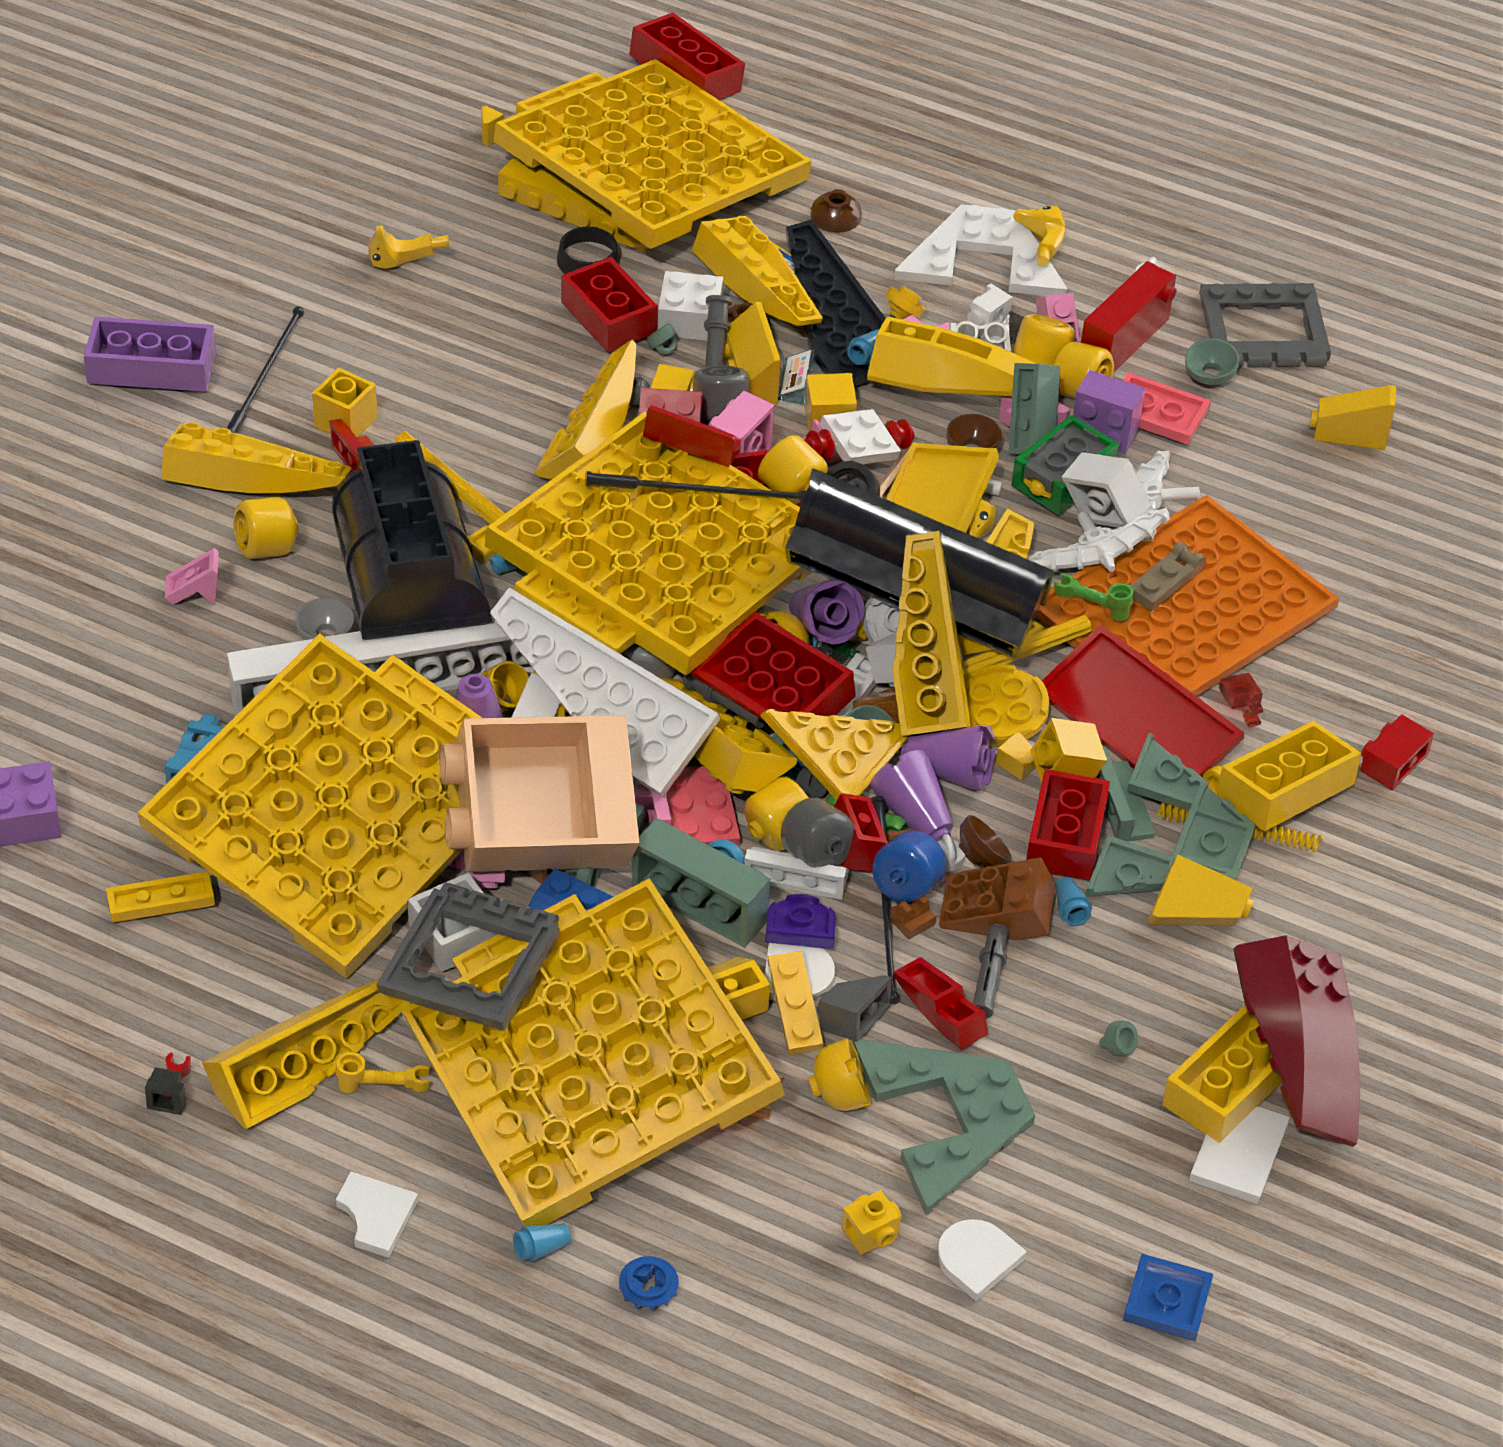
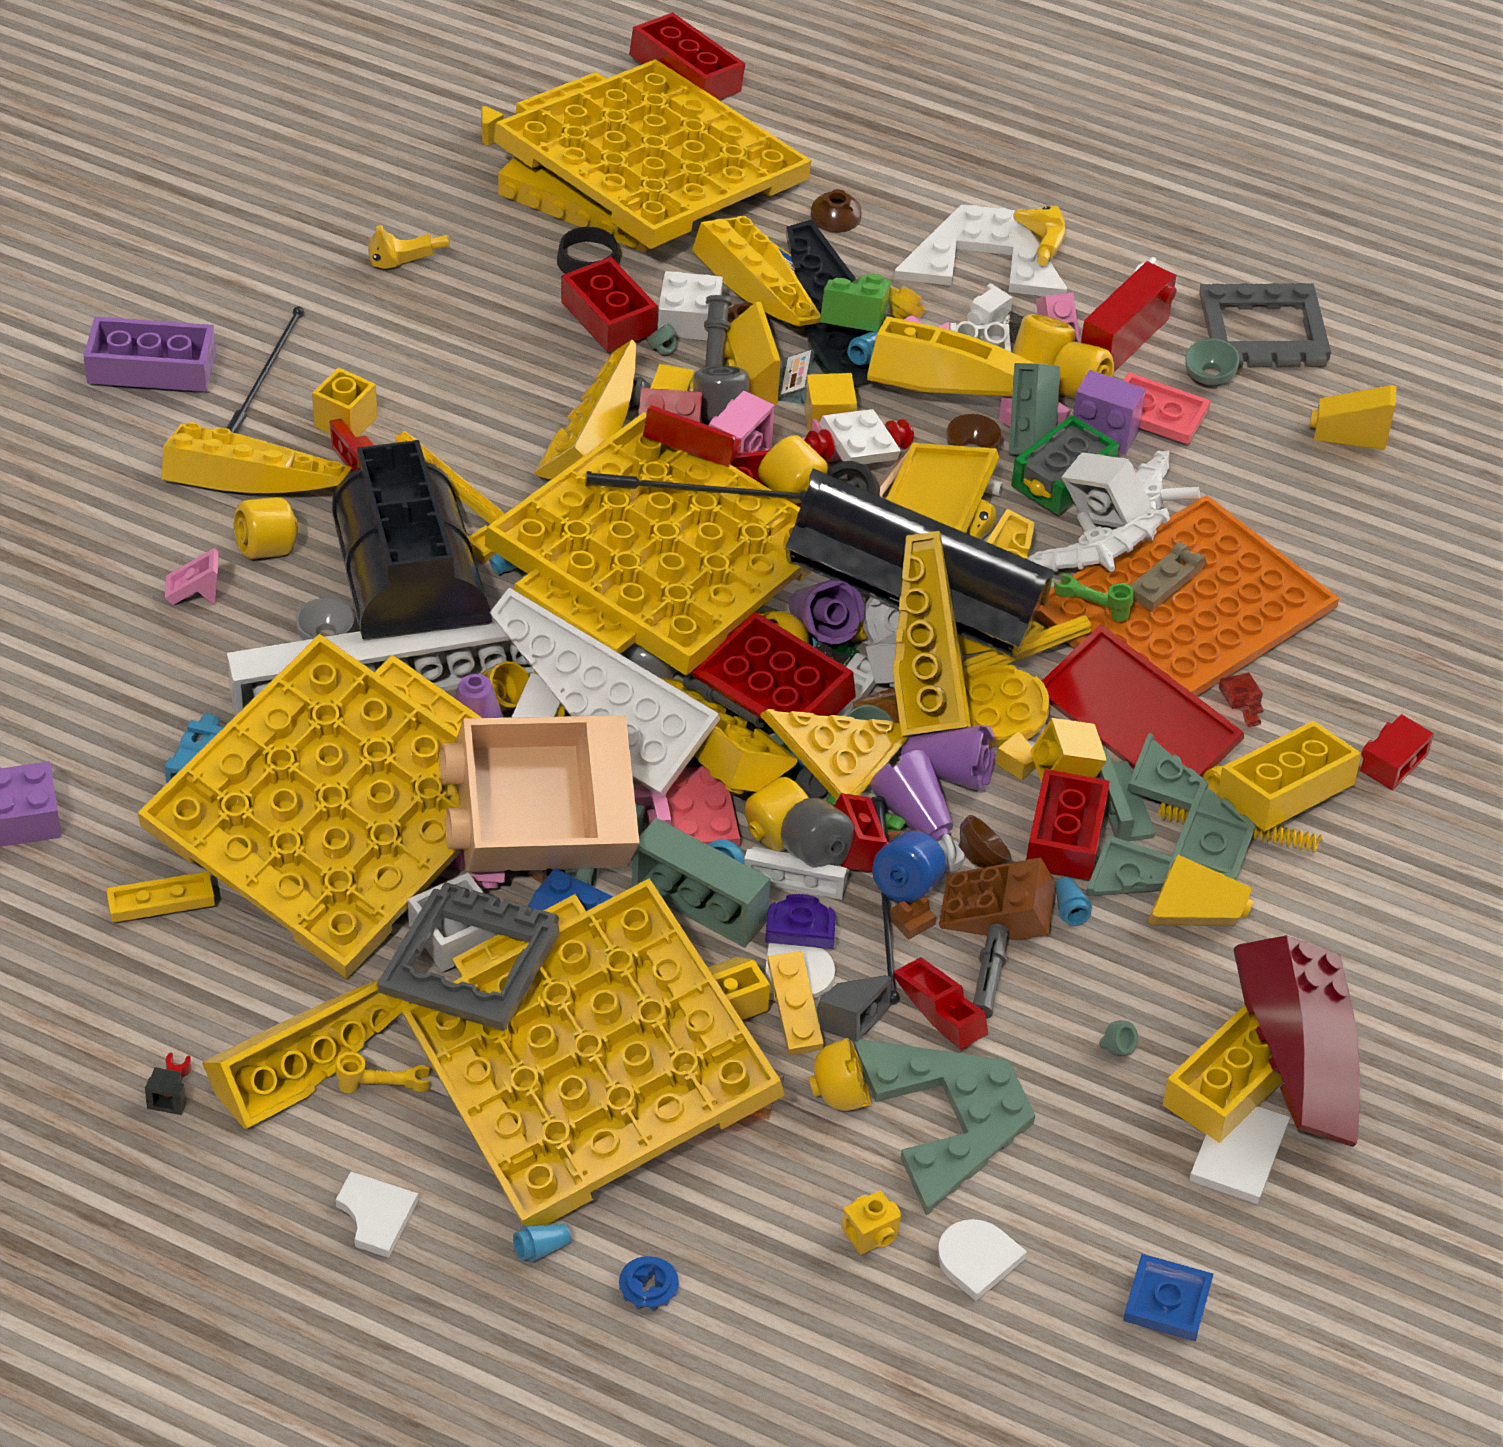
(856, 303): none -> bright green slope

